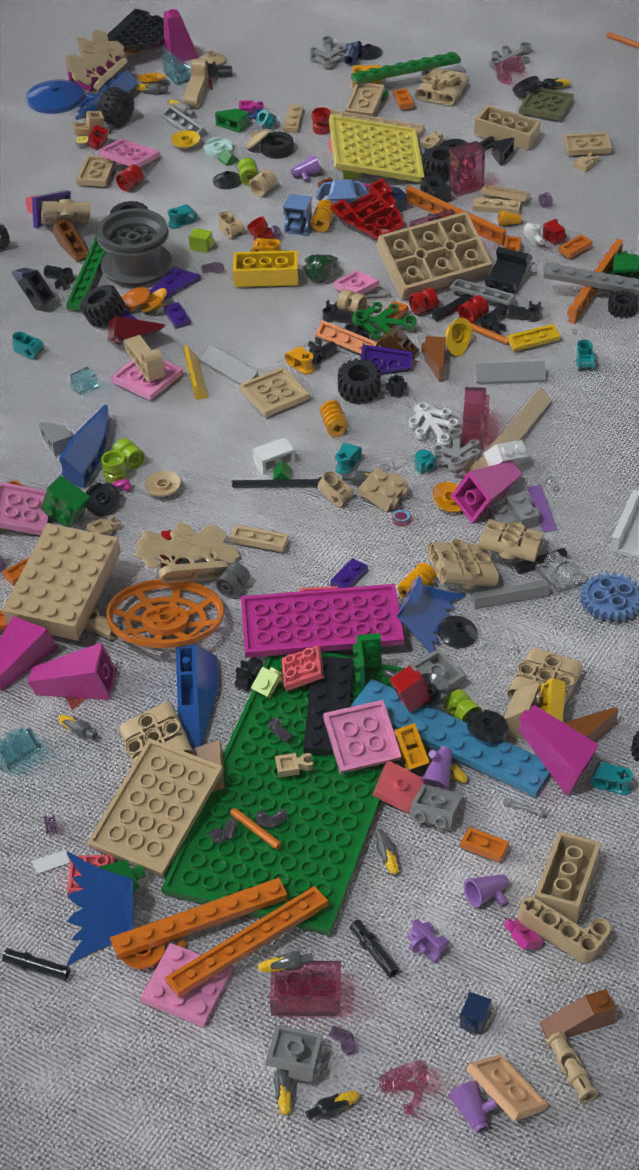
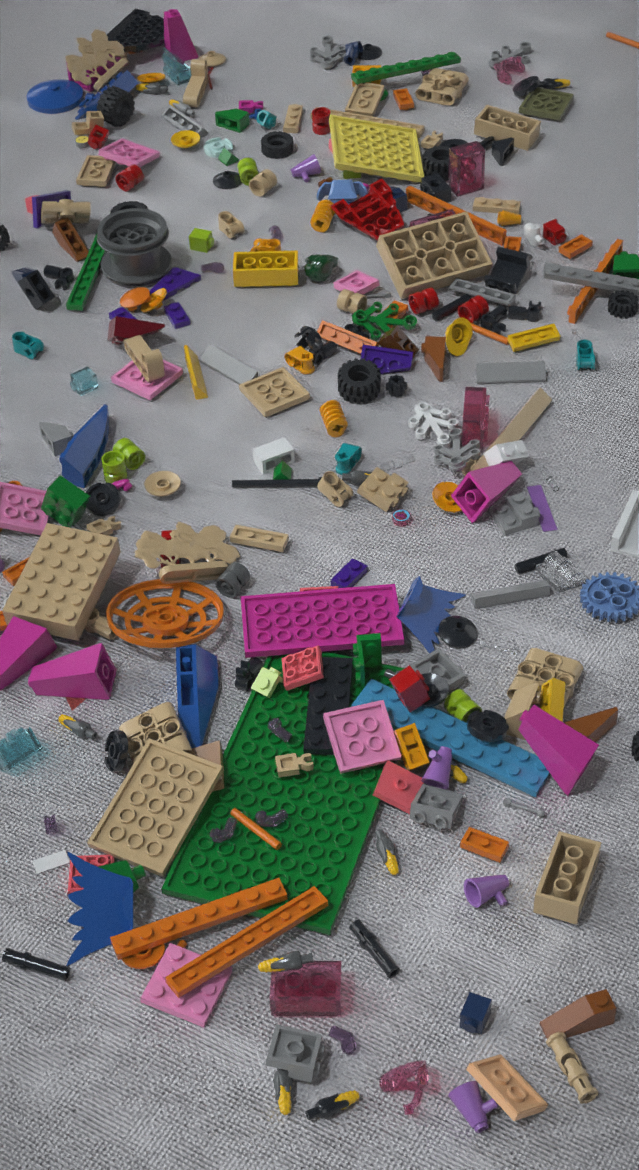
(102, 305): black tyre -> none
(117, 750): none -> black plate
(182, 216): teal piece -> none
(220, 70): black bar -> none
(256, 137): tan dish -> none
(259, 229): red wheel -> none
(298, 214): medium blue piece -> none
(308, 334): none -> black piece
(330, 314): black bar -> none
(423, 570): light orange piece -> none
(424, 461): teal plate -> none
(424, 940): medium lavender hips -> none
(462, 564): tan connector -> none
(504, 193): tan plate -> none
(511, 540): tan connector -> none
(522, 935): dark pink plate -> none
(532, 908): tan beam -> none
(545, 199): clear purple bush -> none
(586, 143): tan plate -> none
(586, 163): tan plate -> none
(610, 777): teal piece -> none

